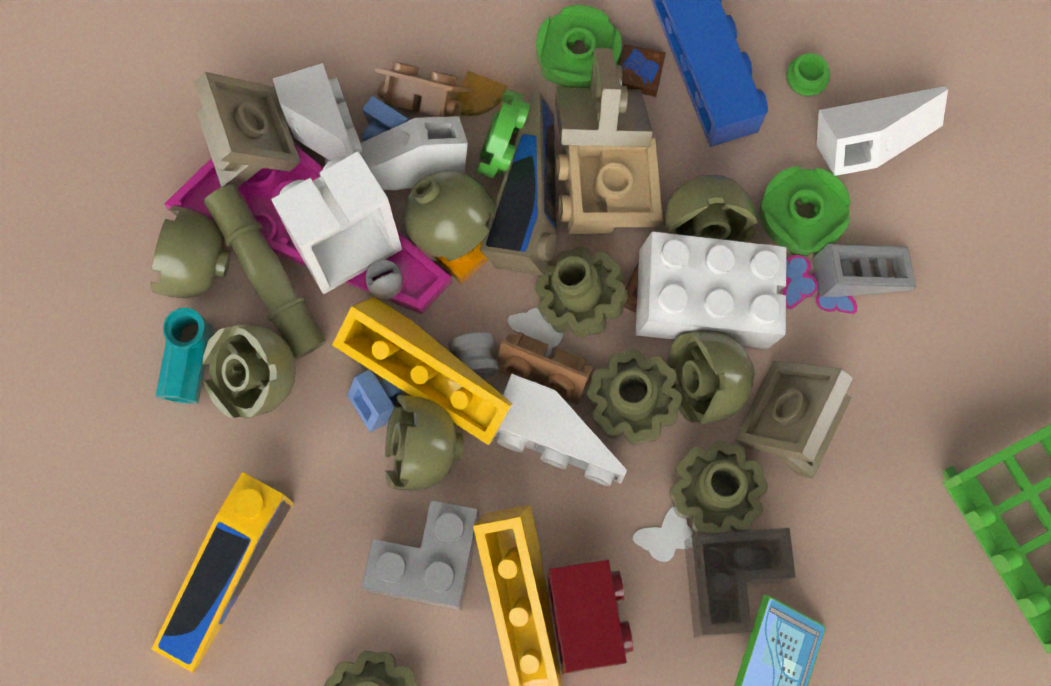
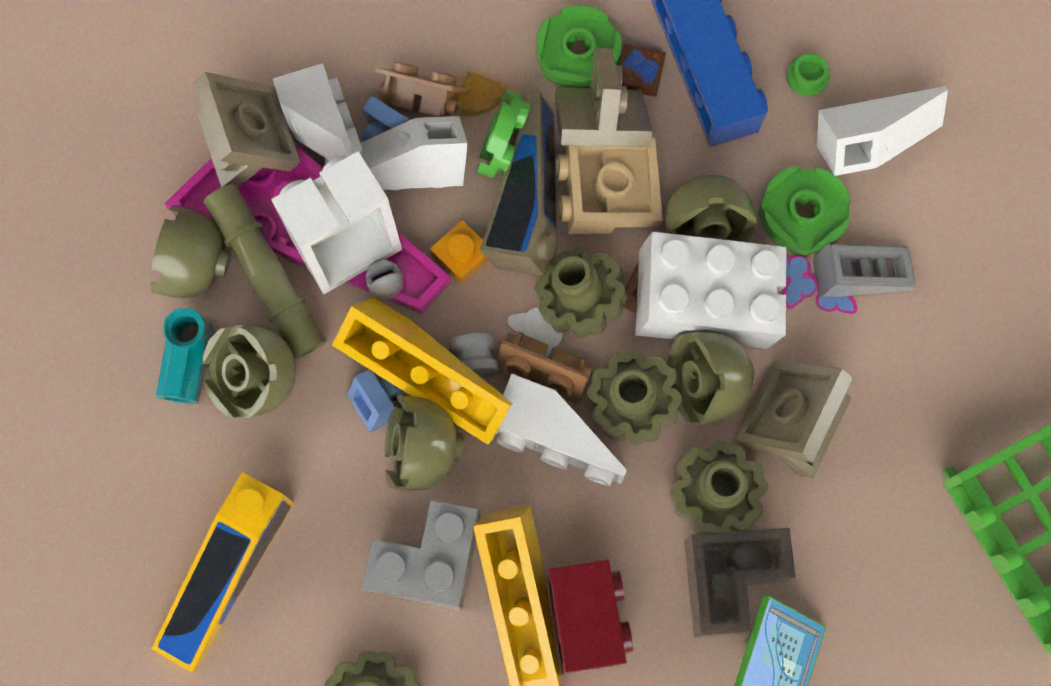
(447, 214): olive cylinder -> none
(664, 540): white sticker -> none

